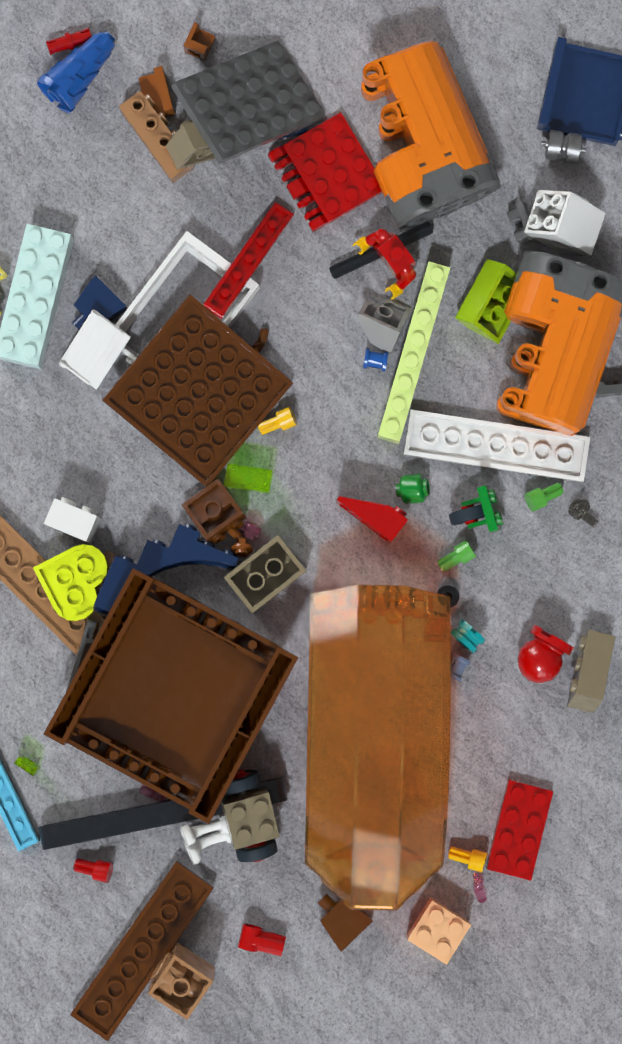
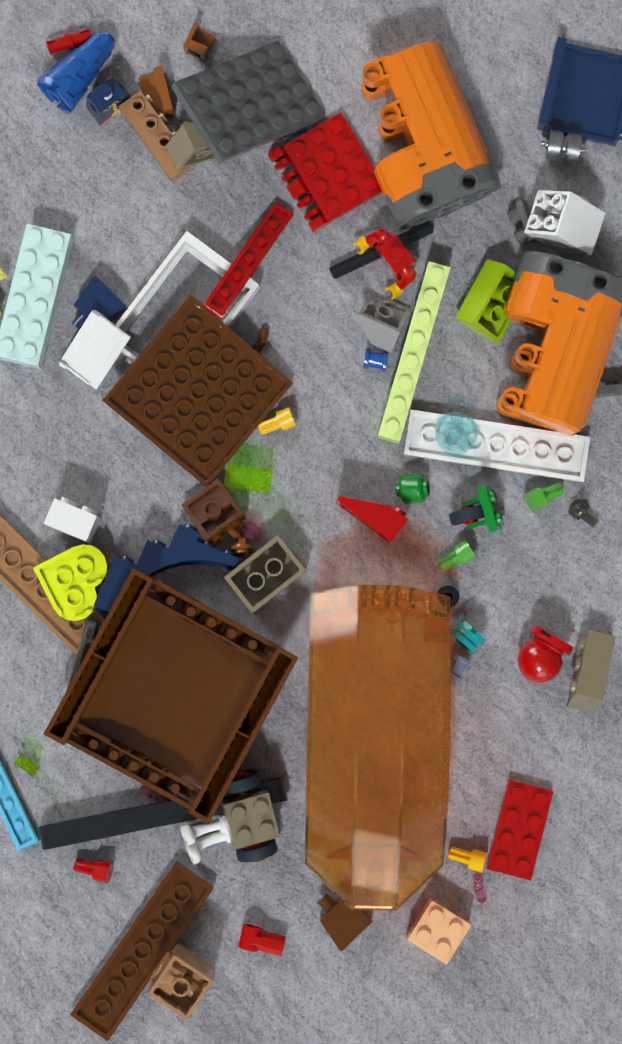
(105, 99): none -> dark blue torso
(456, 432): none -> clear light blue wheel

